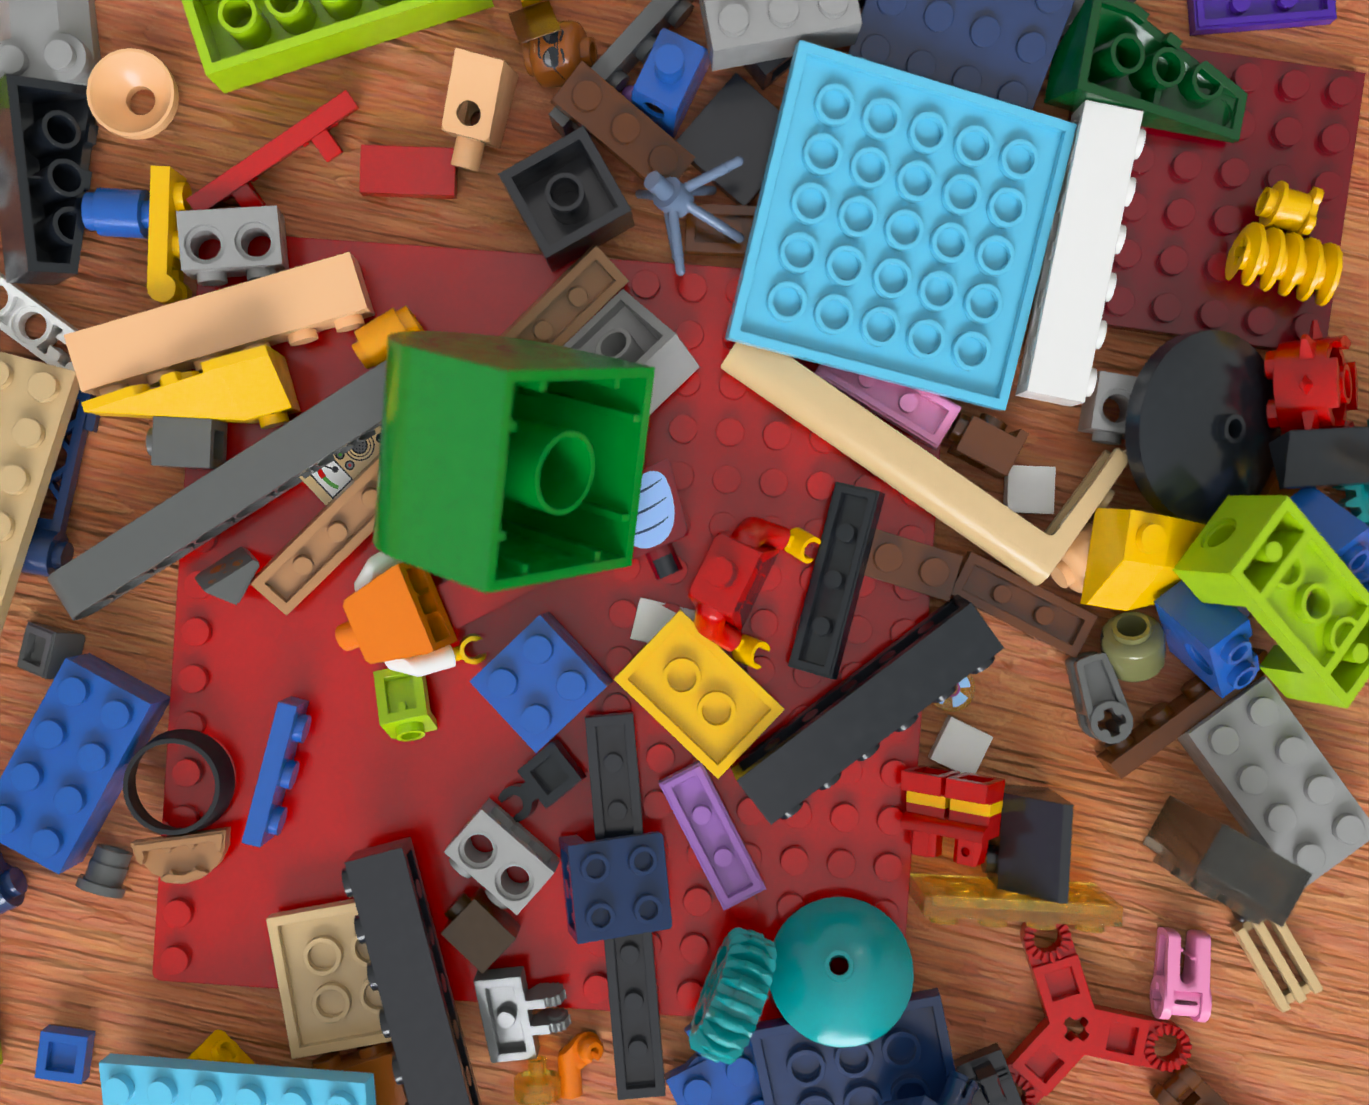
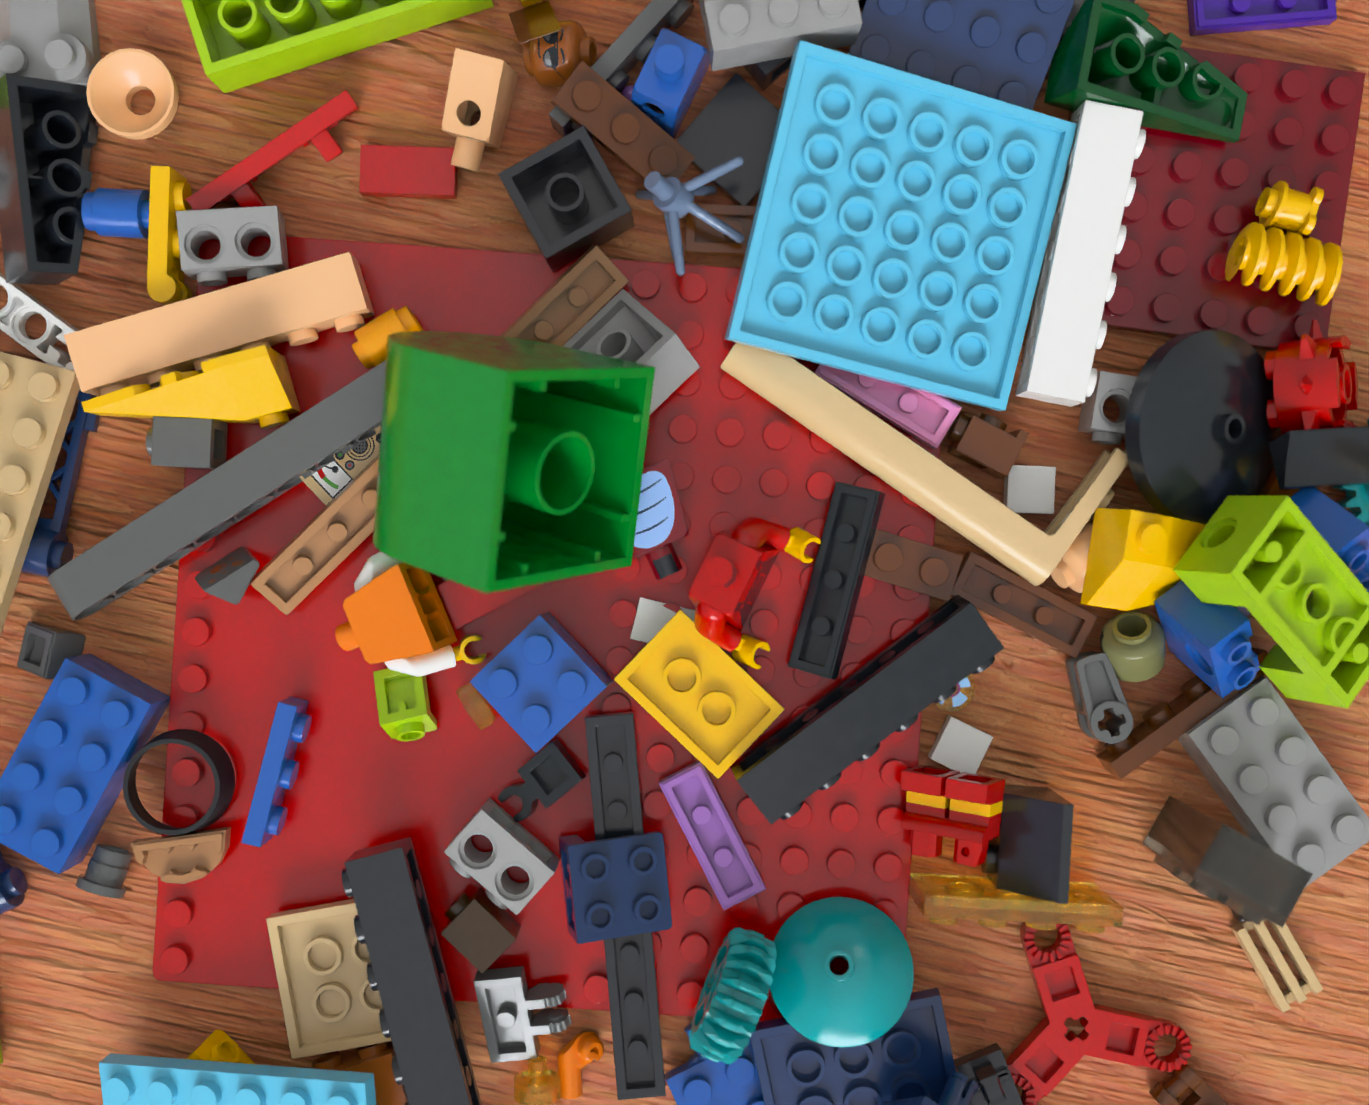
(64, 1054): blue plate -> none
(476, 706): none -> clear yellow tile
(1185, 993): bright pink piece -> none

